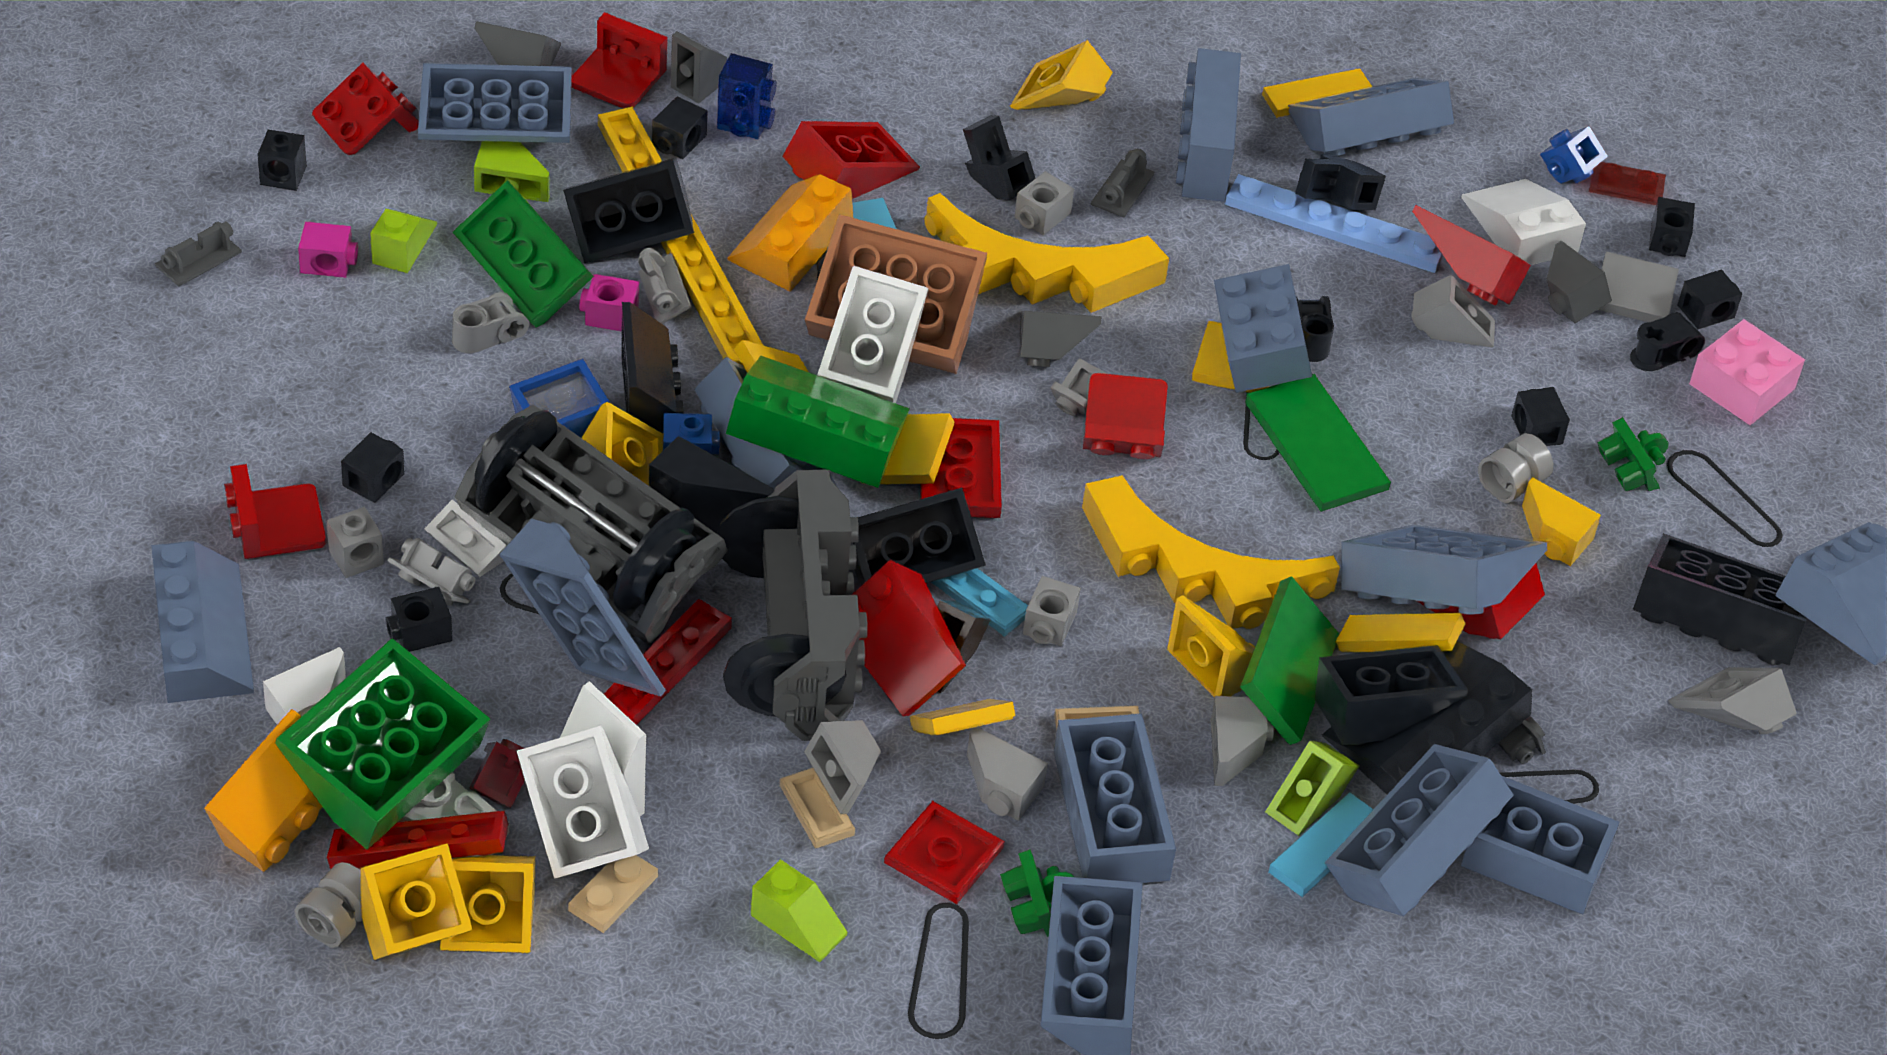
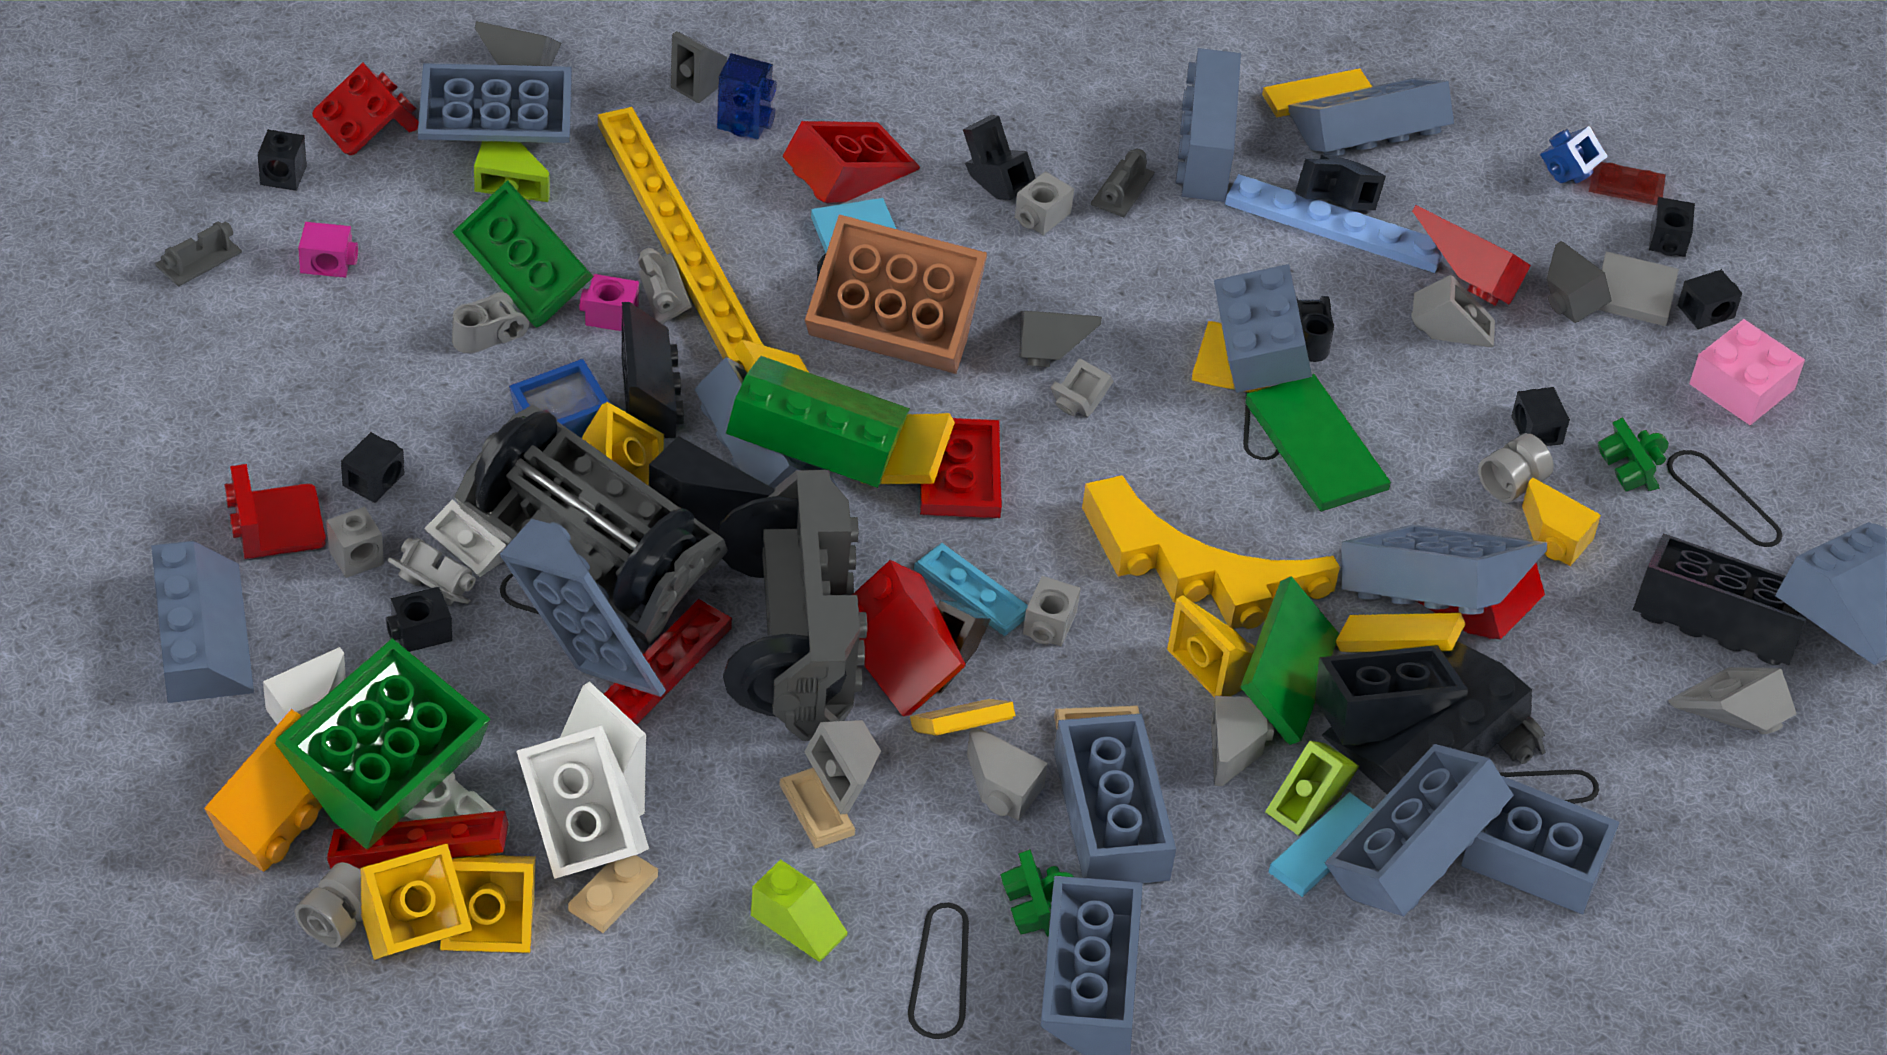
(399, 239): lime slope -> none
(500, 773): dark red bracket -> none
(623, 64): red bracket -> none
(629, 210): black slope -> none
(679, 128): black brick -> none
(693, 428): blue brick -> none
(794, 231): light orange slope -> none
(873, 333): white slope -> none
(924, 535): black slope -> none
(944, 852): red tile -> none
(1040, 271): yellow arch -> none
(1064, 79): yellow slope -> none
(1125, 415): red bracket -> none
(1526, 219): white slope -> none
(1666, 342): black piece -> none

